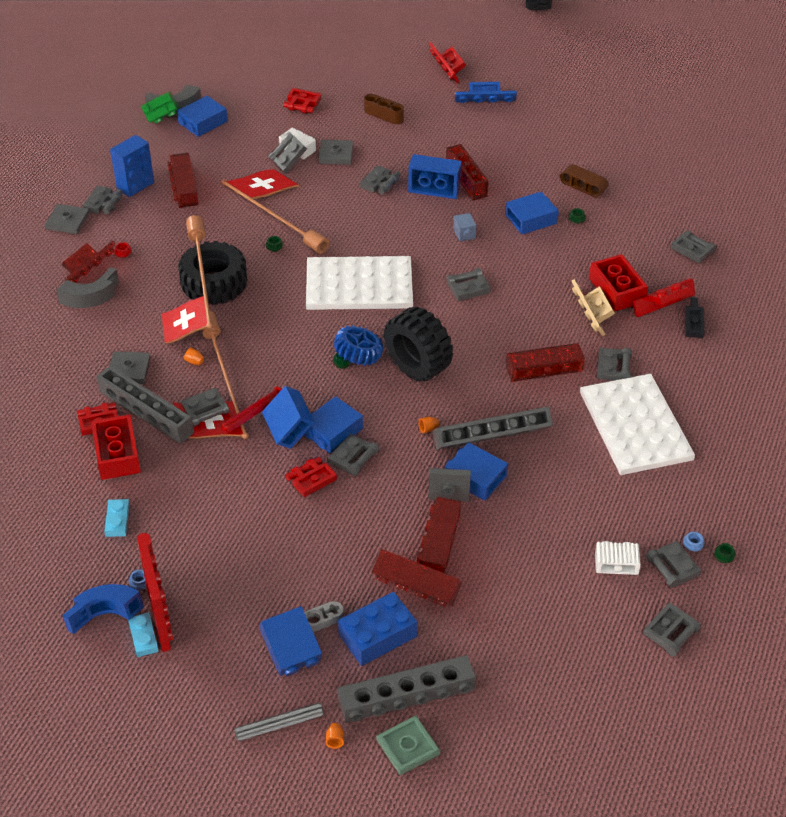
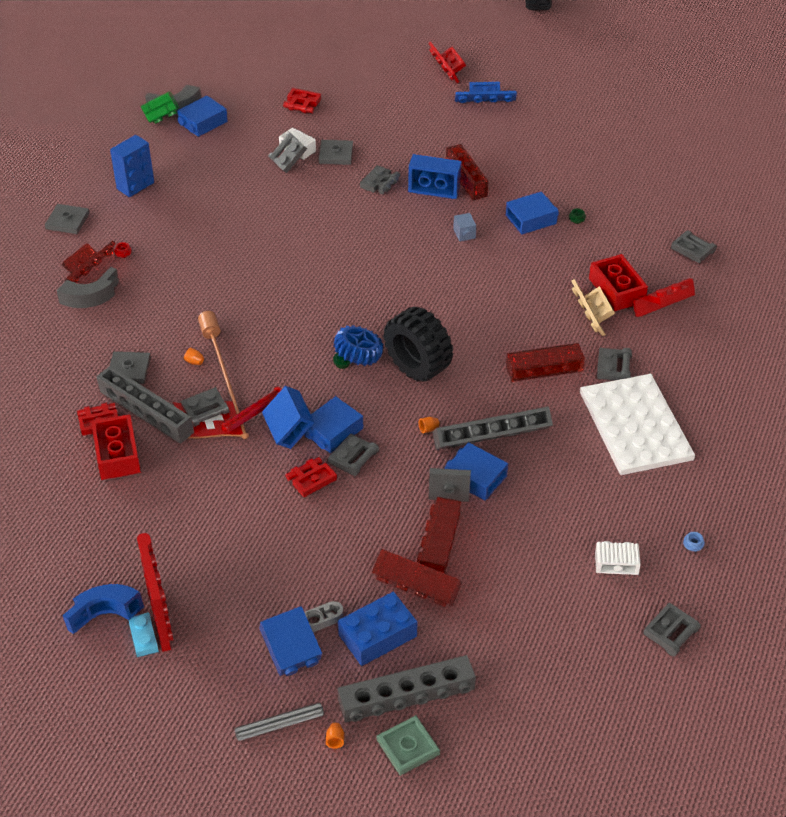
(102, 199): dark grey plate -> none
(117, 517): medium azure plate -> none
(137, 575): medium blue plate -> none
(183, 180): clear red brick -> none
(195, 313): flag -> none
(215, 258): black tyre -> none
(268, 183): flag -> none
(274, 243): dark green plate -> none
(359, 282): white plate -> none
(384, 108): reddish brown beam -> none
(468, 288): dark grey plate -> none
(584, 180): reddish brown beam -> none
(677, 560): dark grey plate -> none
(694, 319): black hinge -> none
(725, 553): dark green plate -> none

